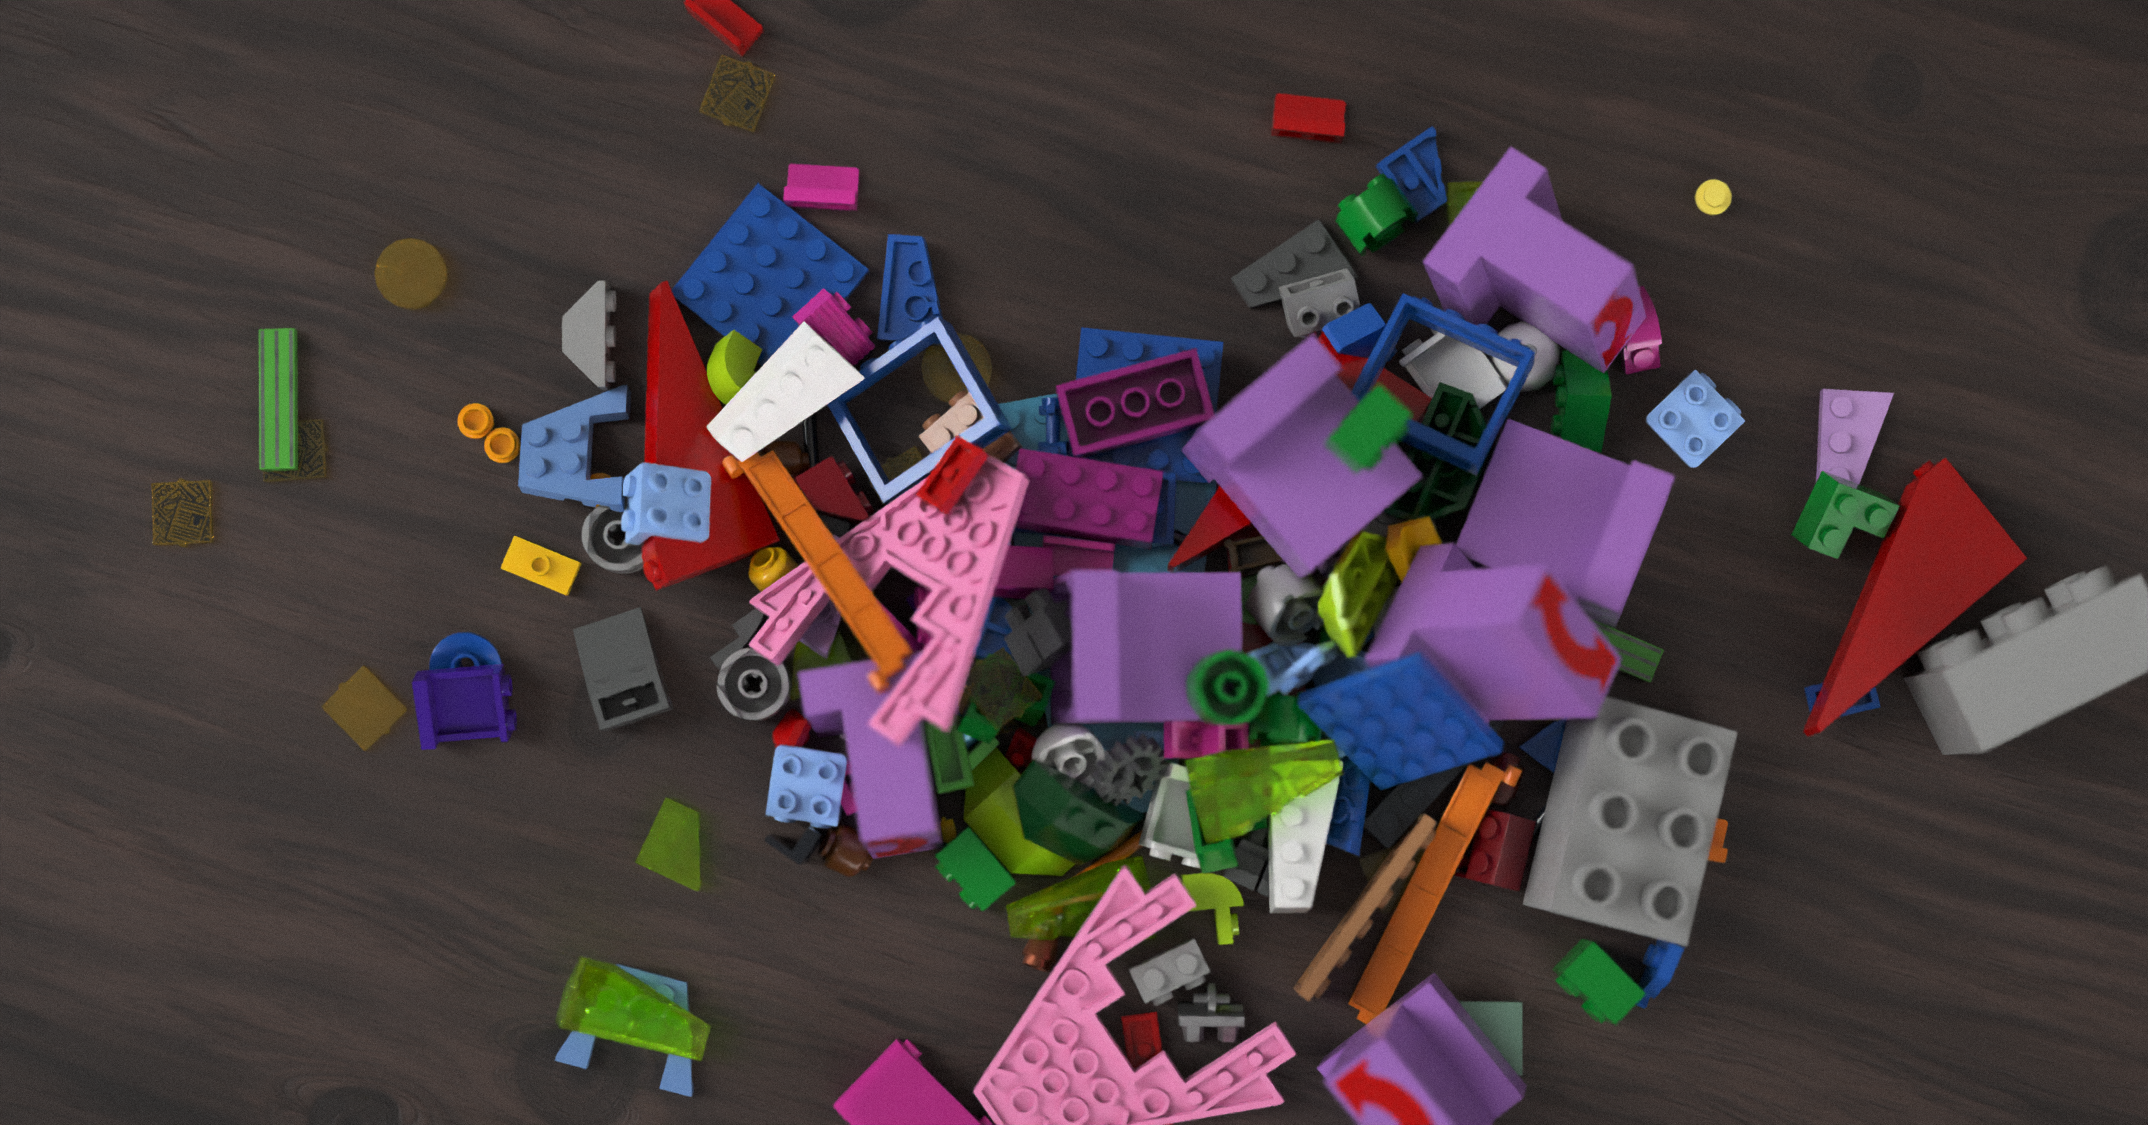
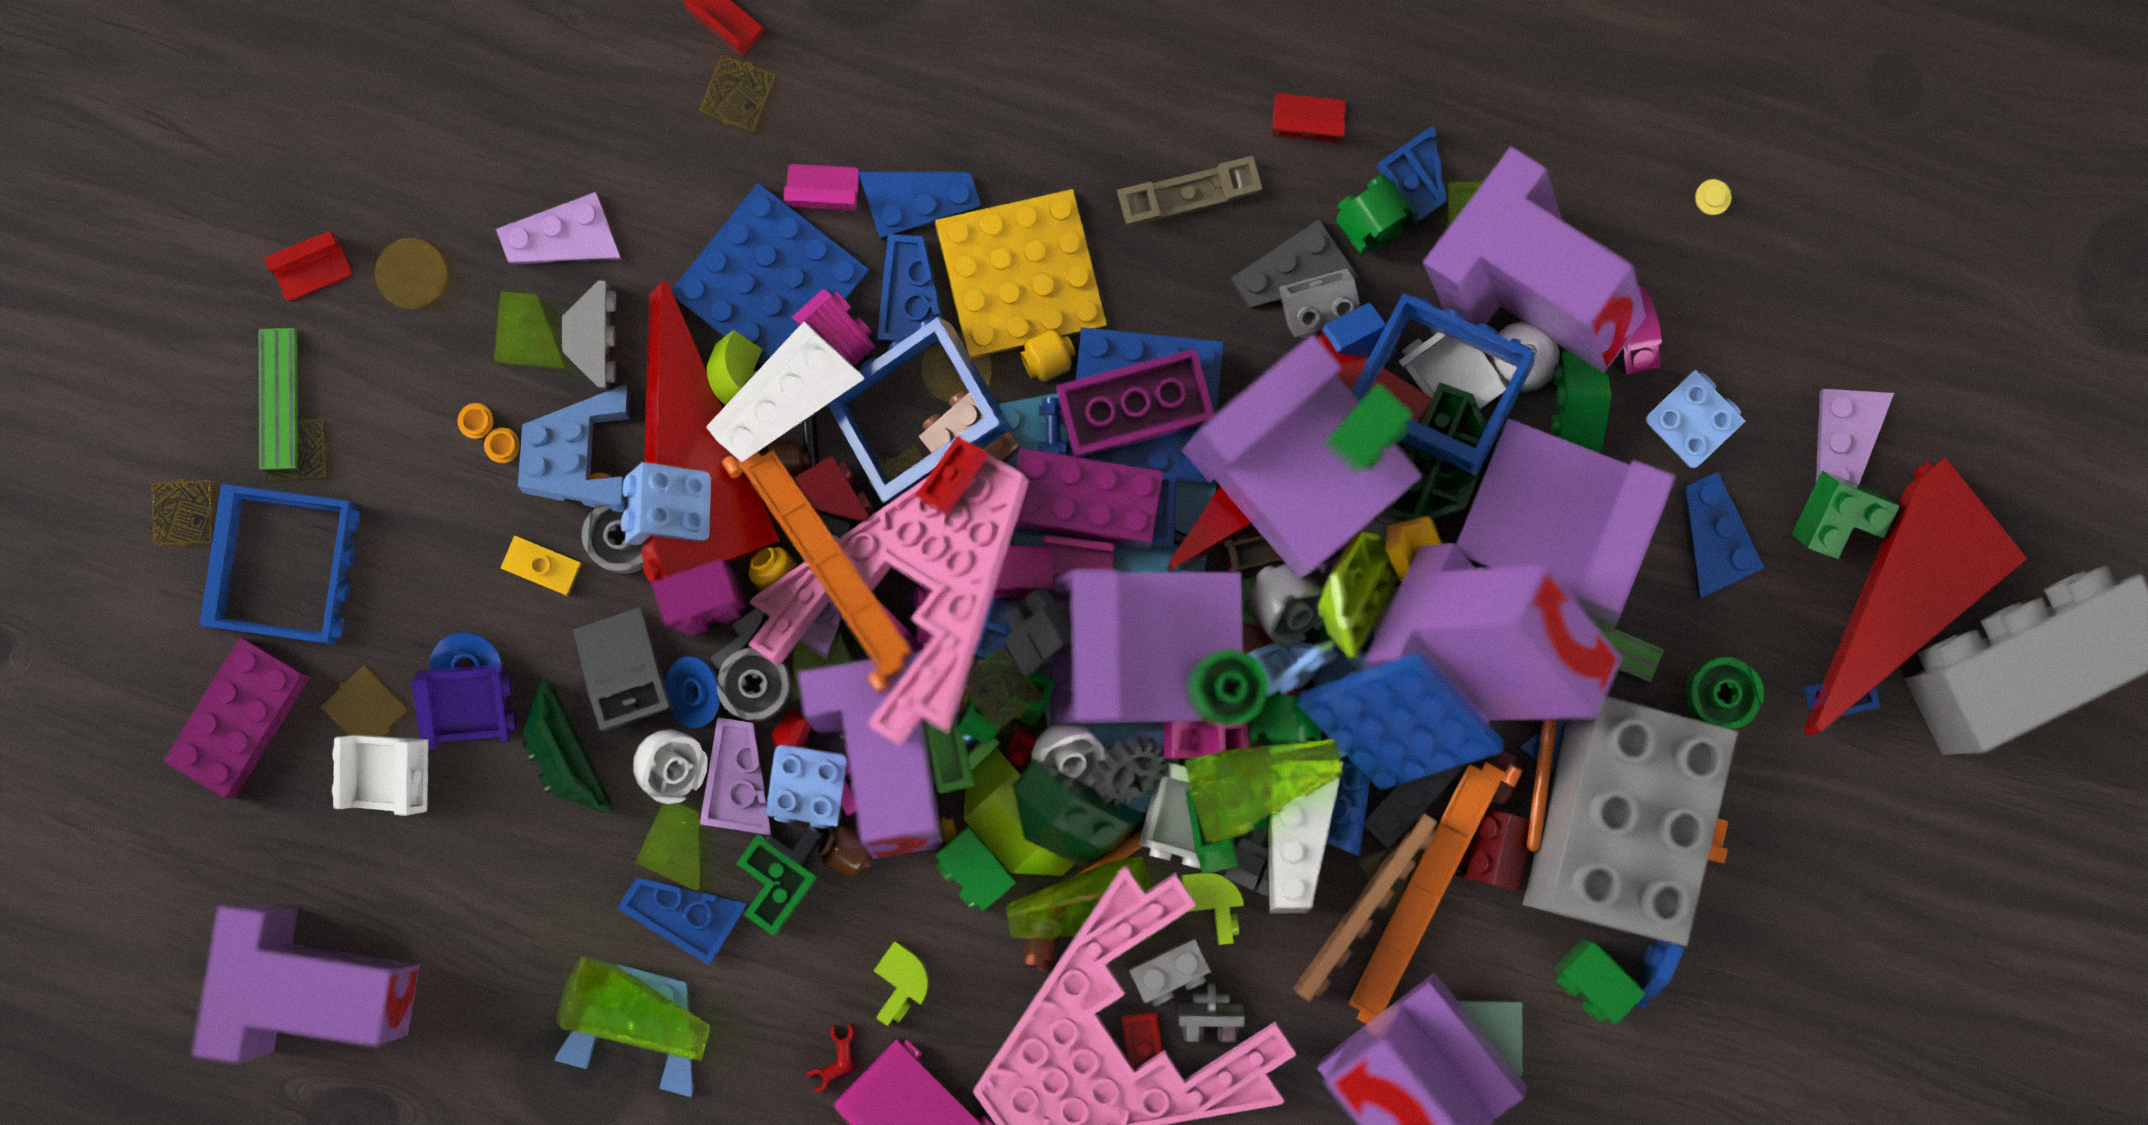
(223, 554): none -> blue window
(237, 718): none -> magenta brick
(269, 985): none -> medium lavender piece
(309, 265): none -> red panel
(380, 773): none -> white panel
(524, 333): none -> clear neon green wing
(561, 234): none -> lavender wing
(561, 753): none -> dark green wedge
(669, 765): none -> white cylinder
(684, 917): none -> blue wing
(693, 691): none -> blue dish
(701, 598): none -> magenta brick
(735, 780): none -> lavender wing
(784, 884): none -> green brick
(843, 1065): none -> red arm
(908, 975): none -> lime brick
(917, 199): none -> blue wing
(1020, 272): none -> yellow plate
(1047, 355): none -> yellow head
(1189, 192): none -> dark tan slope
(1541, 784): none -> orange piece
(1718, 536): none -> blue wing
(1723, 673): none -> green brick

